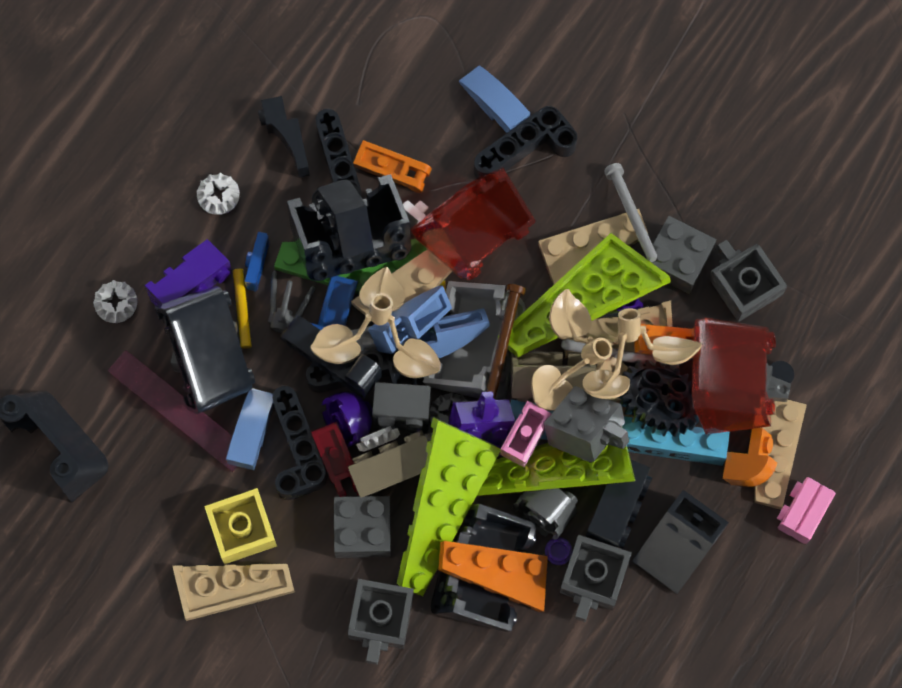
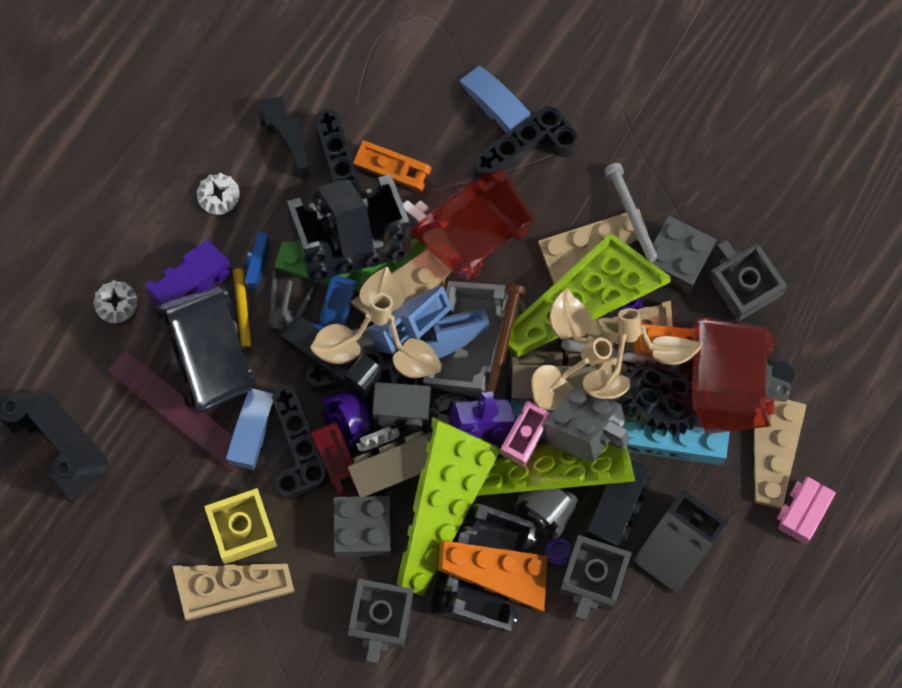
(753, 467): orange brick -> none

